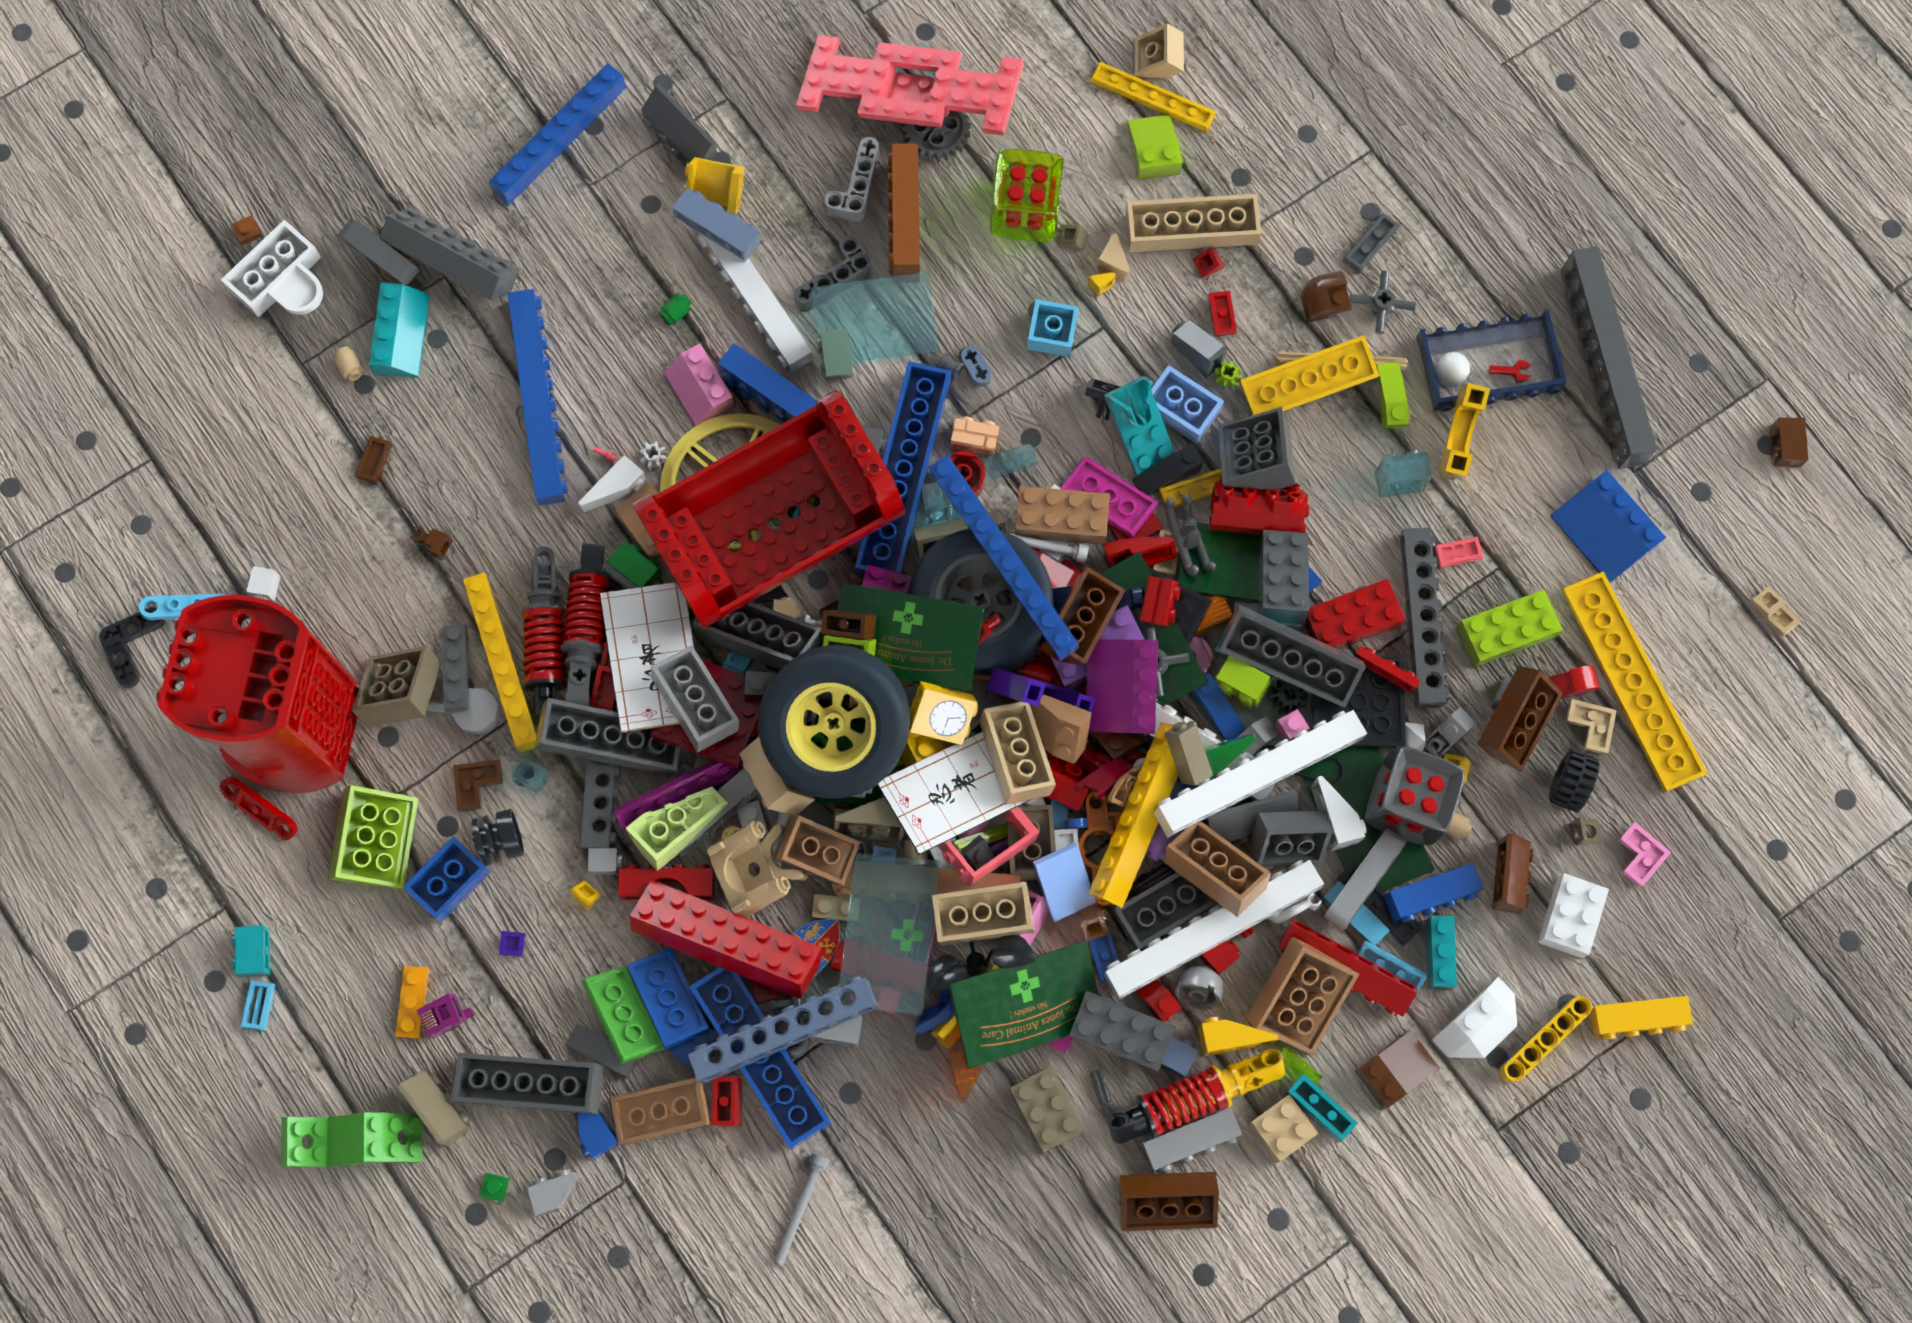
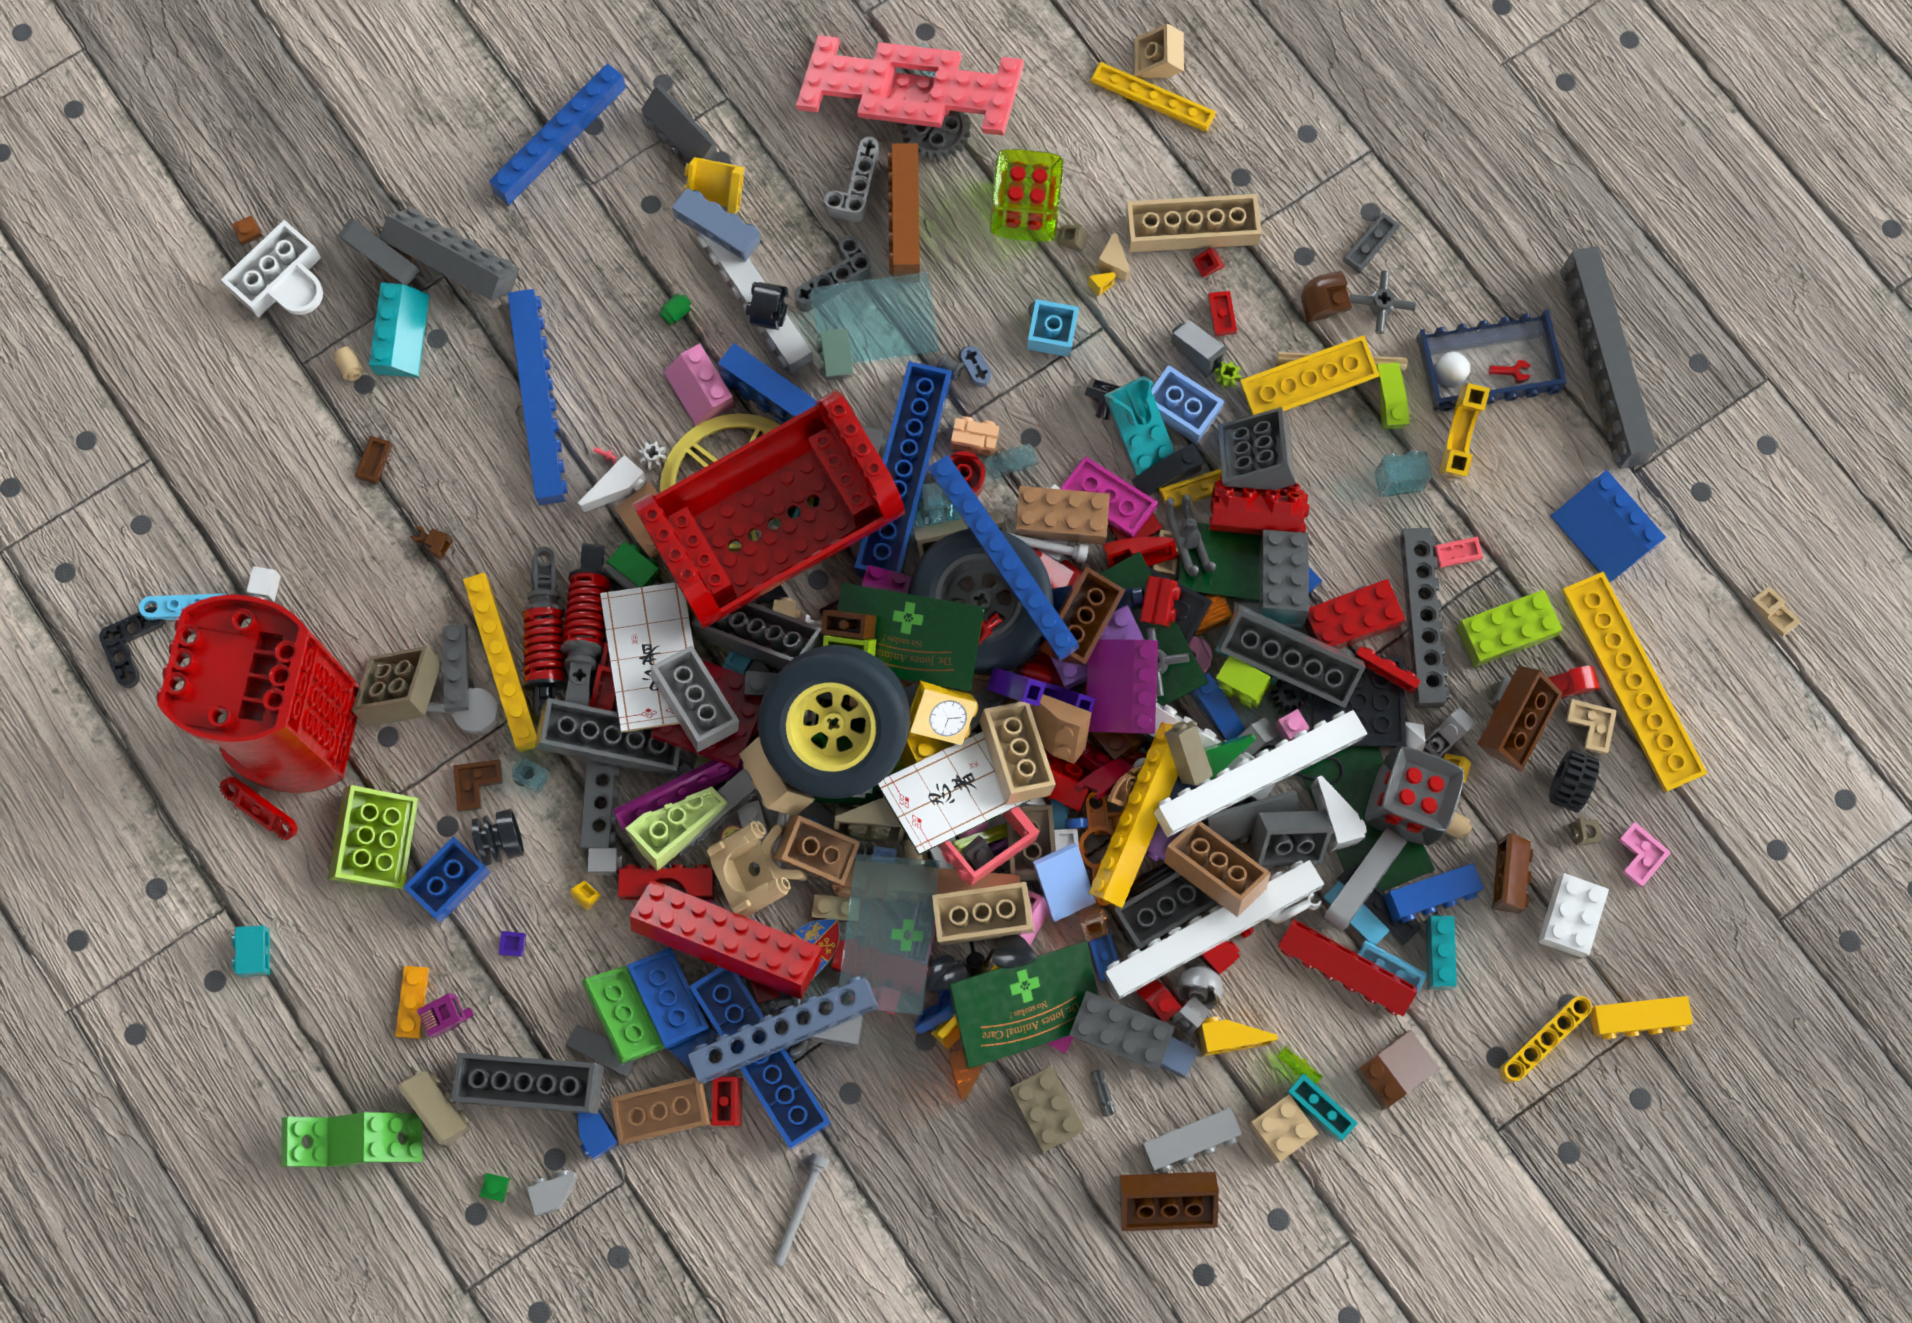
(266, 1007): medium azure tile -> none
(767, 305): none -> black brick
(1154, 147): lime slope -> none
(1191, 1016): none -> light grey slope
(1194, 1094): piece -> none
(1302, 996): medium nougat slope -> none
(1480, 1024): white wedge -> none
(1789, 442): reddish brown brick -> none

